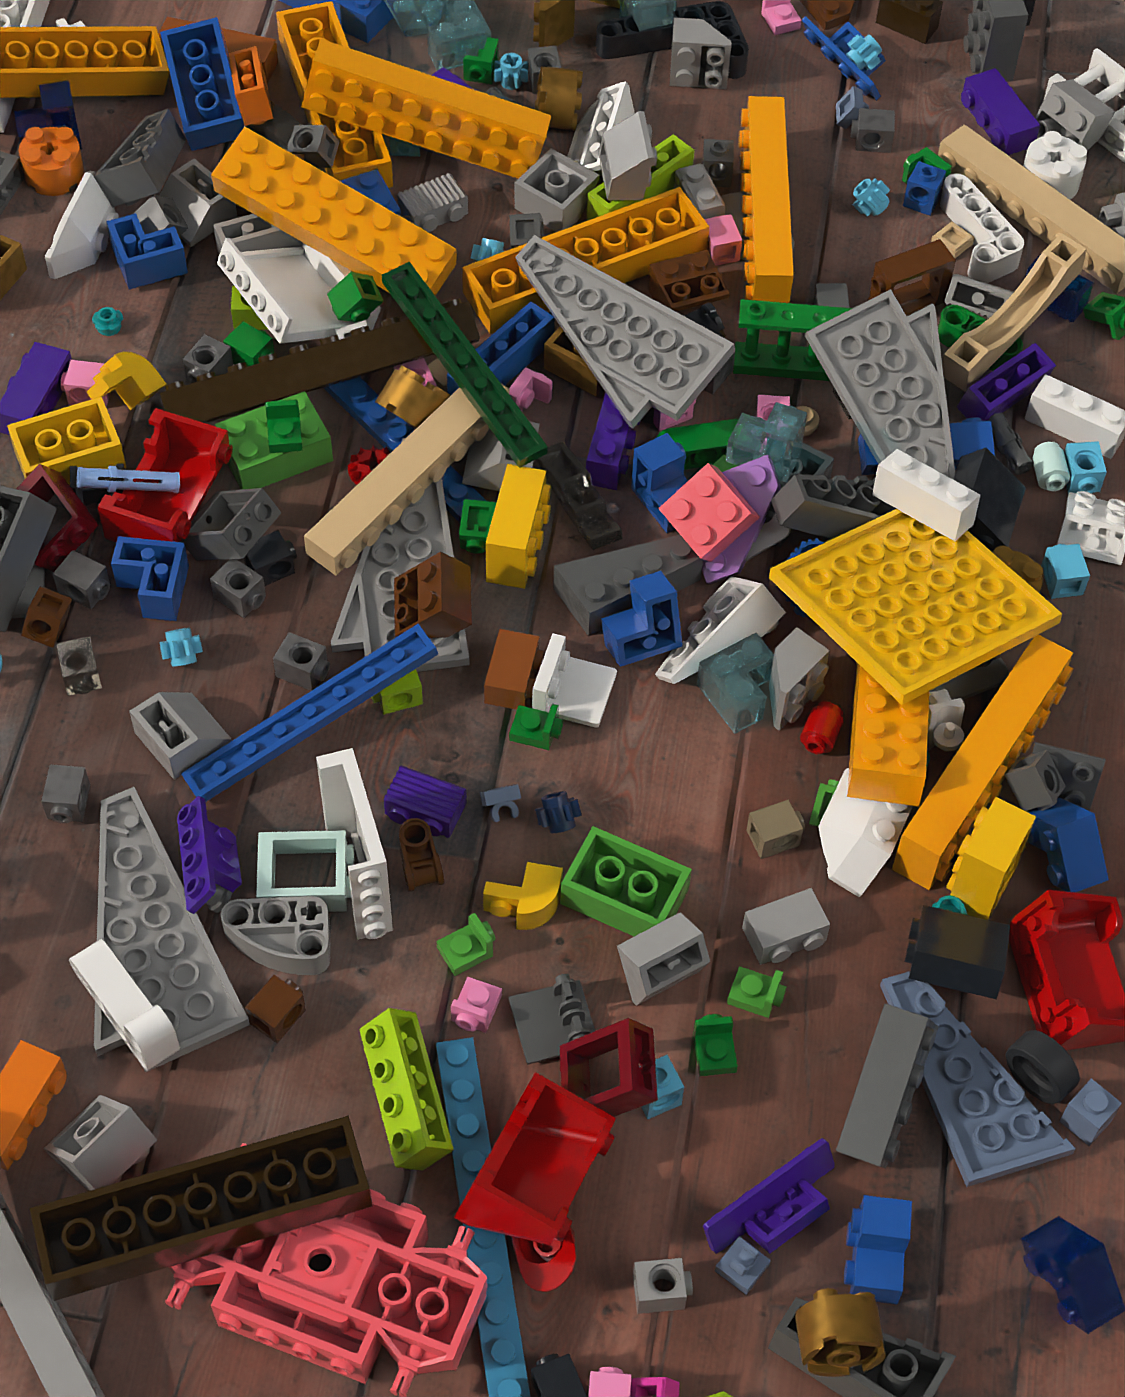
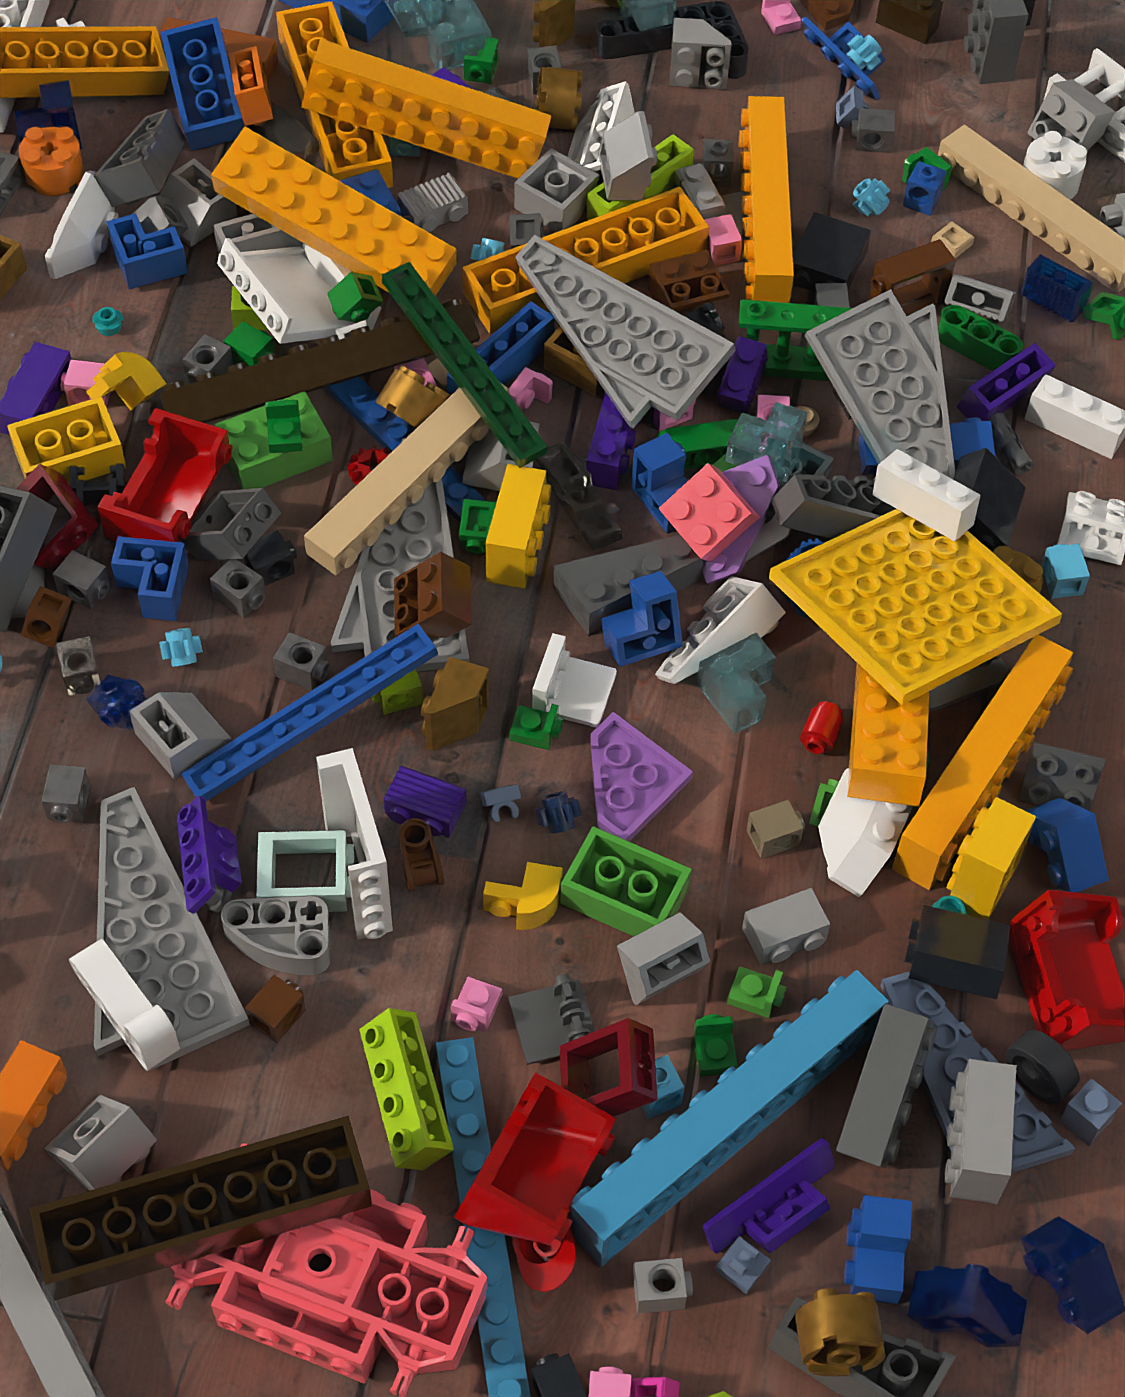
(89, 478): light blue pin -> none
(115, 699): none -> clear blue brick
(316, 143): dark grey brick -> none
(456, 703): none -> pearl gold slope
(467, 945): bright green bracket -> none
(511, 71): medium azure gear -> none
(512, 669): dark orange brick -> none
(631, 777): none -> medium lavender plate
(725, 1118): none -> dark azure brick
(742, 375): none -> dark purple brick
(796, 676): light grey slope -> none
(829, 252): none -> black brick
(945, 721): white hips -> none
(968, 1302): none -> clear blue brick
(981, 1131): none -> light grey brick
(996, 241): white beam -> none
(999, 111): dark purple brick -> none
(1035, 781): dark grey brick -> none
(1043, 284): tan arch -> none
(1050, 466): light aqua brick -> none
(1085, 467): medium azure brick -> none

